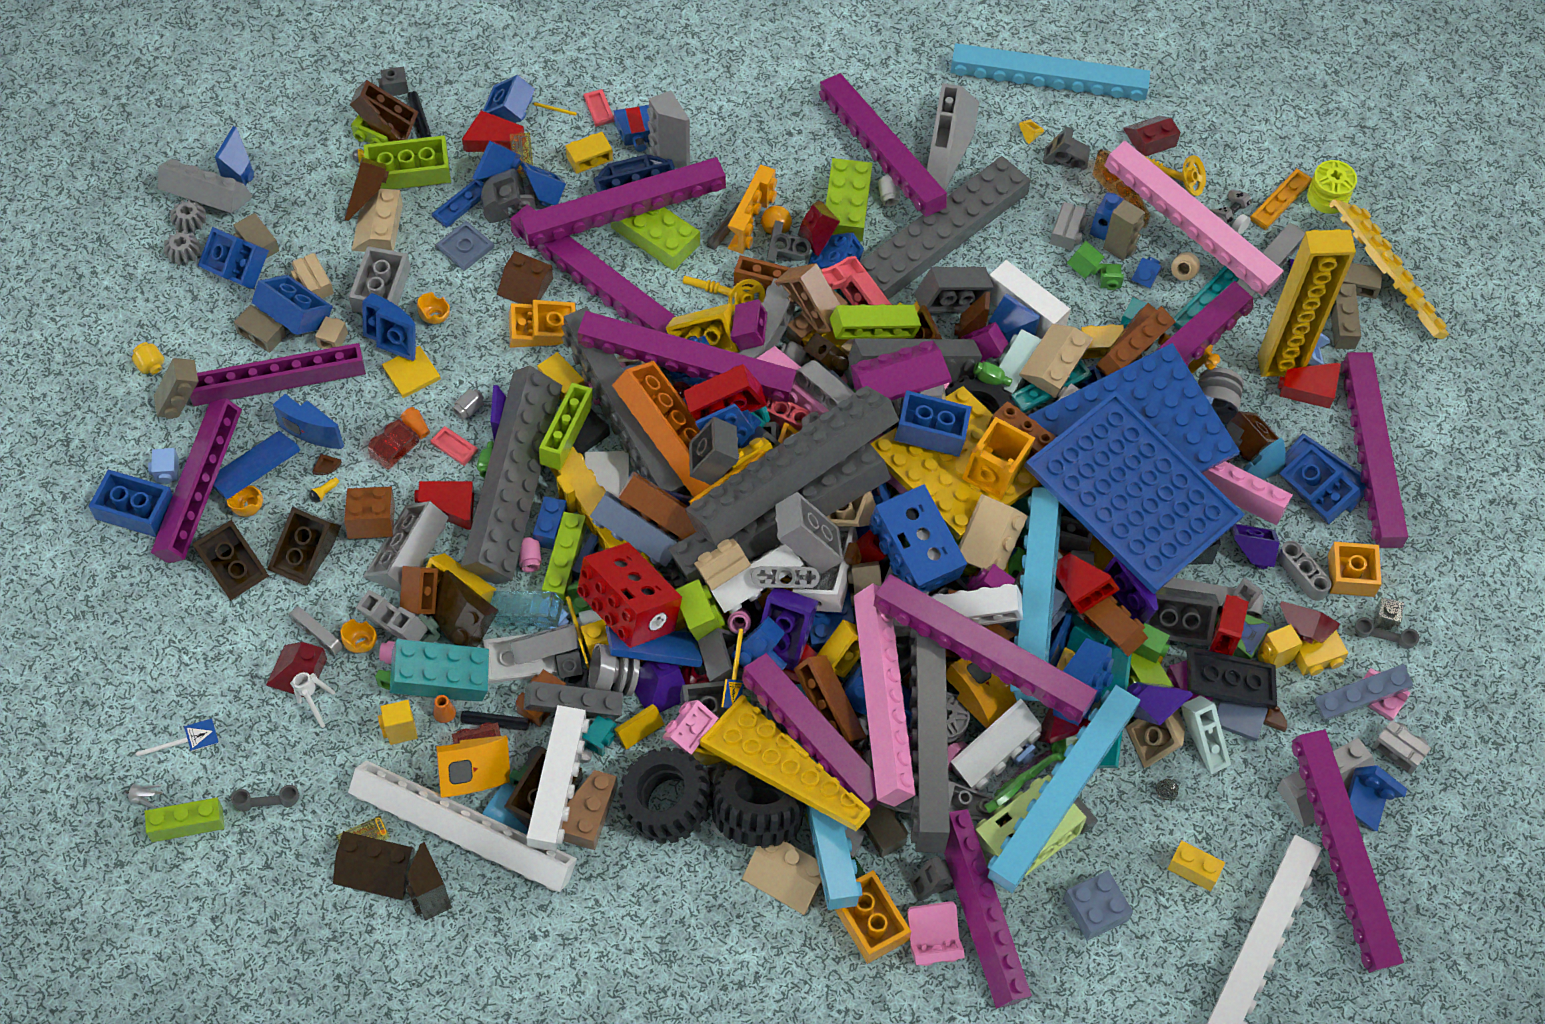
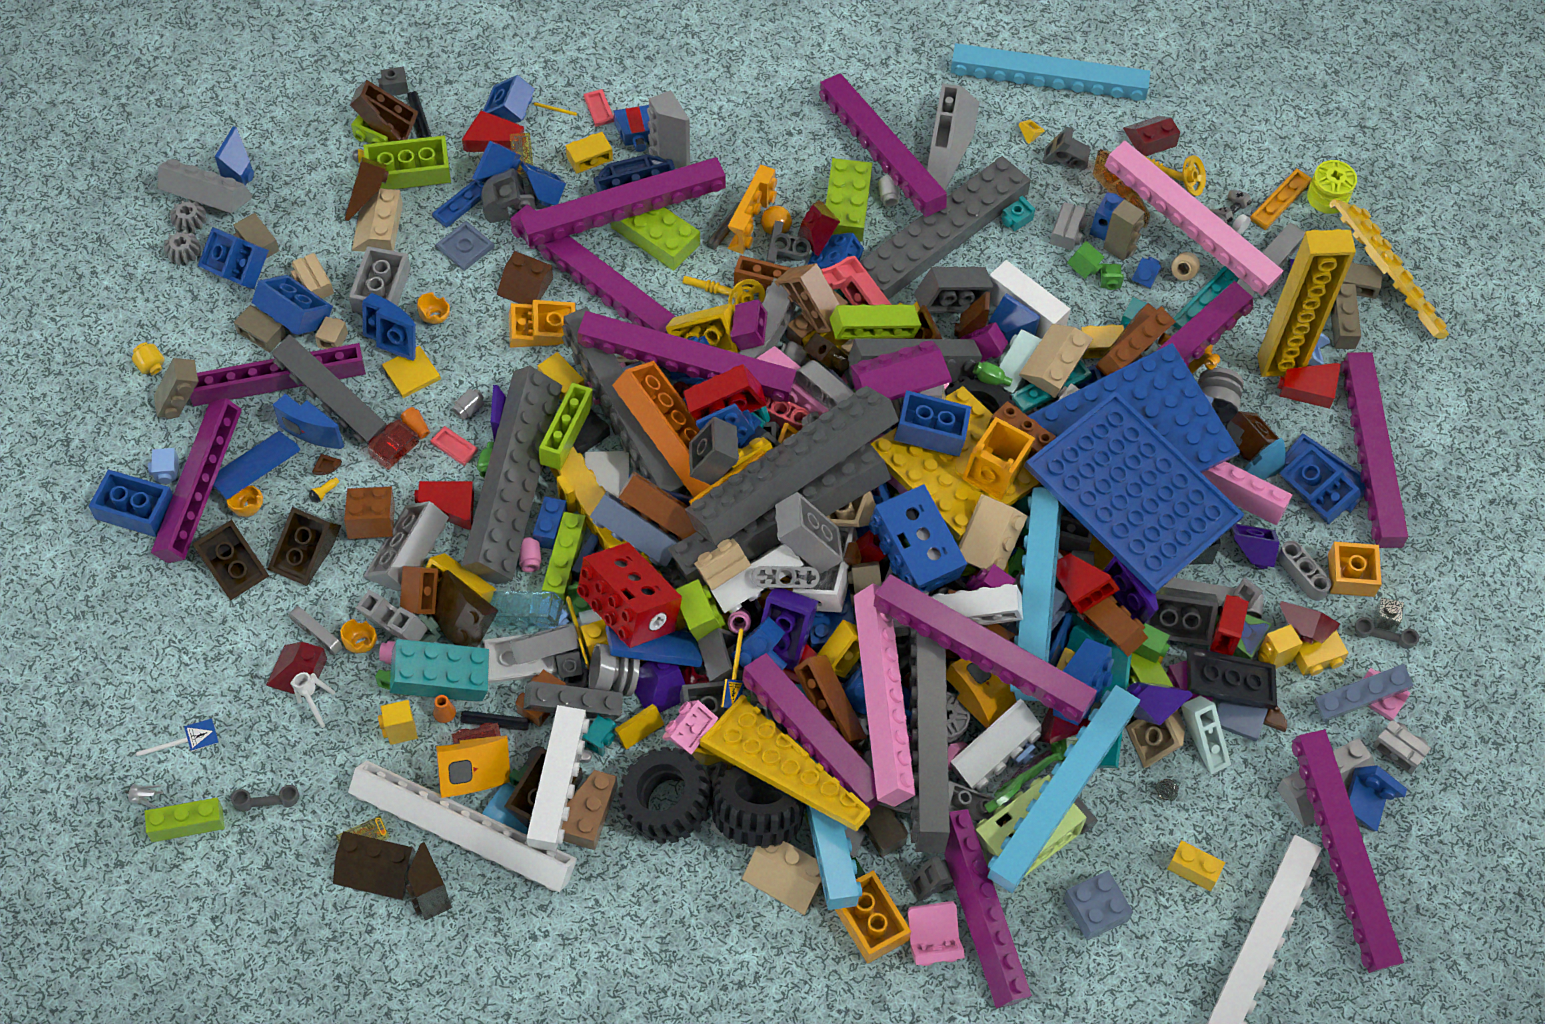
(328, 389): none -> dark grey brick
(1018, 214): none -> teal brick

